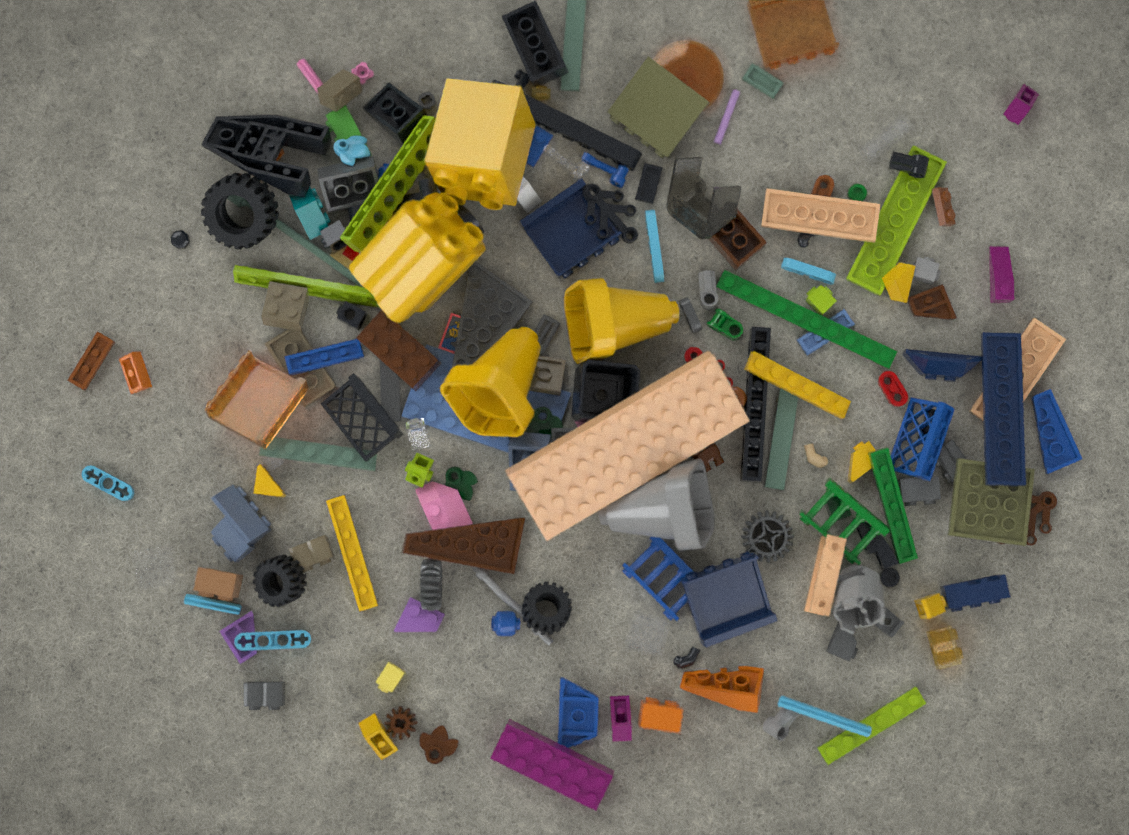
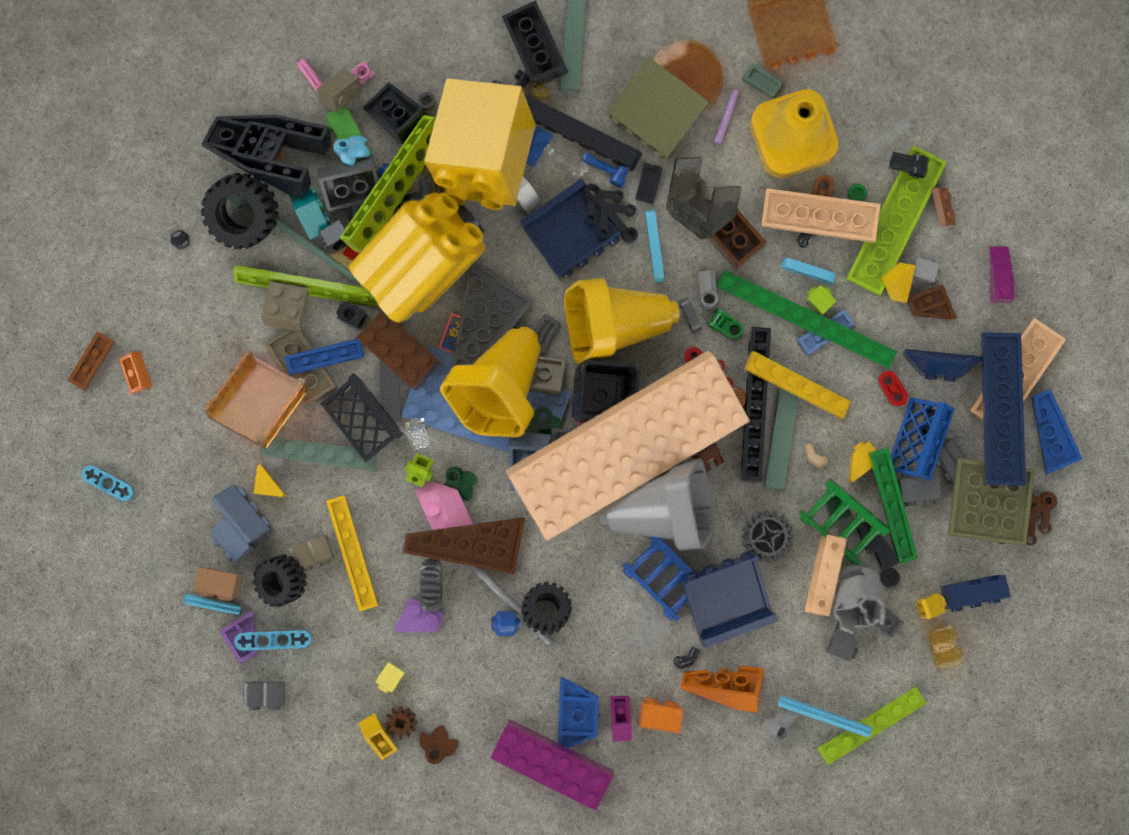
(790, 142): none -> yellow cone
(1020, 104): magenta slope -> none

